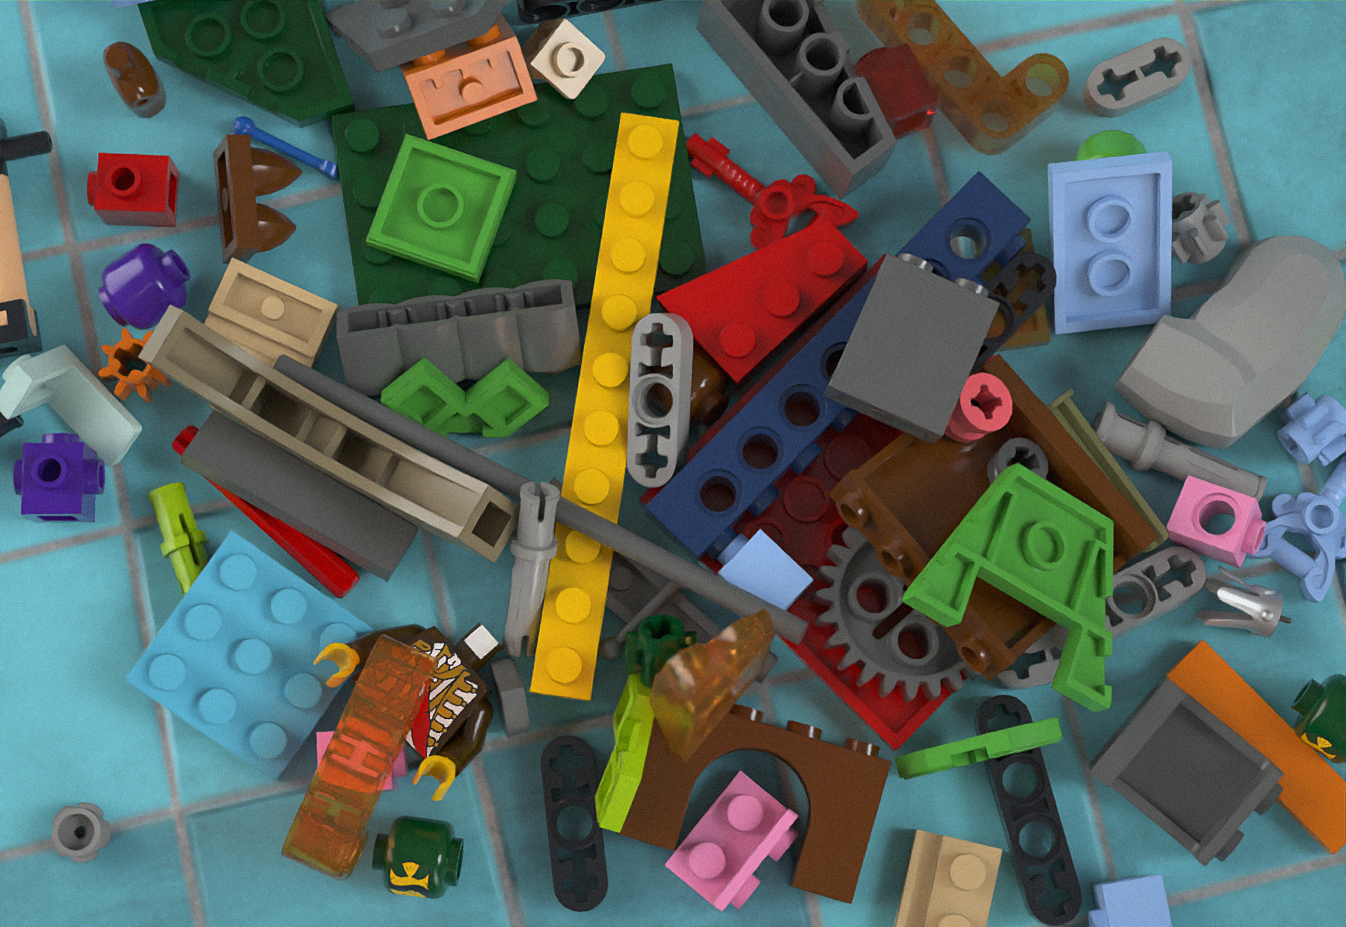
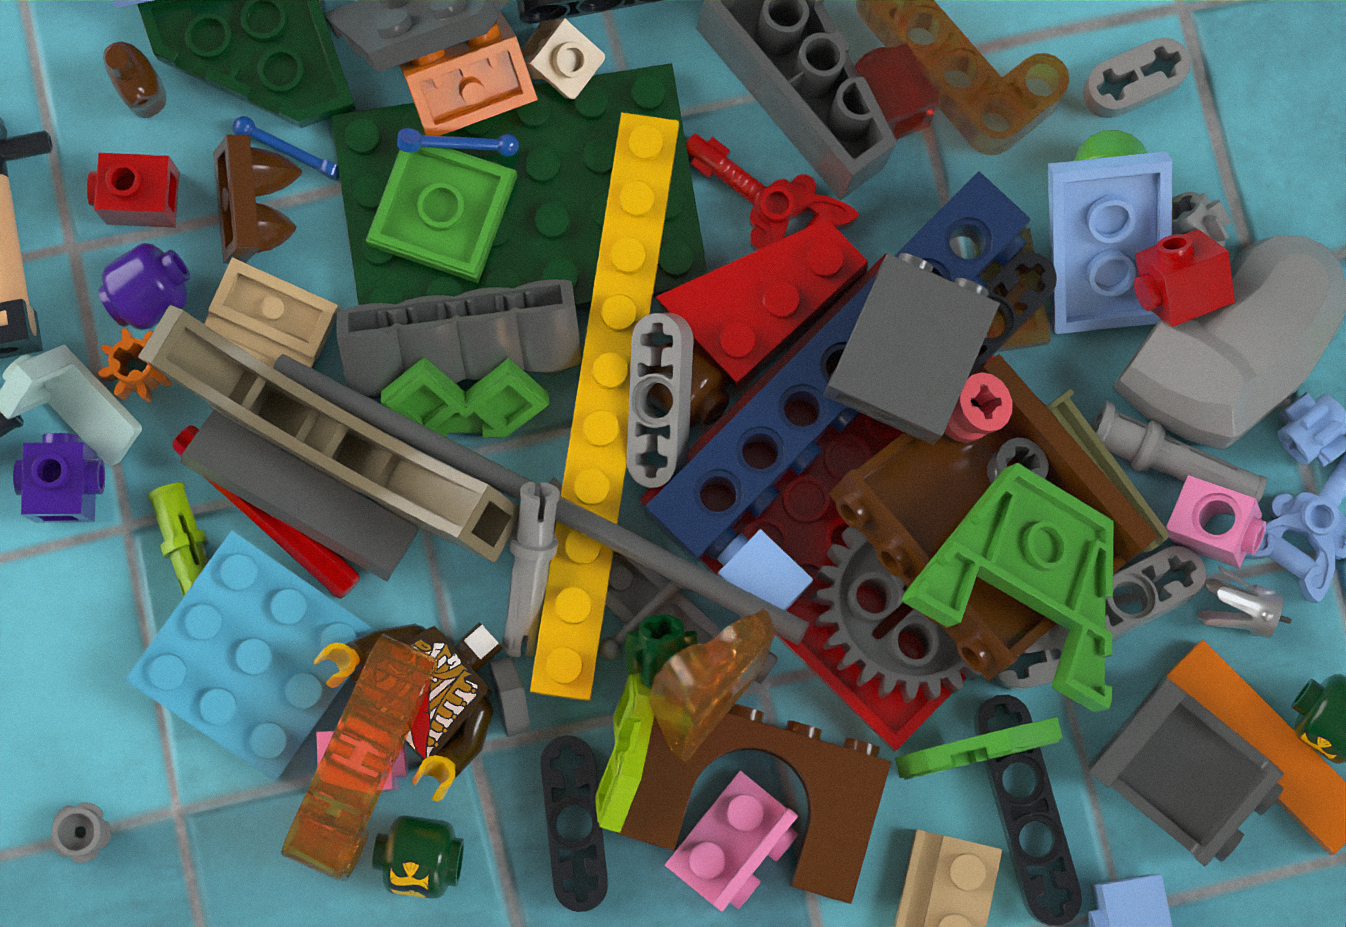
(411, 141): none -> blue hinge
(1184, 277): none -> red brick

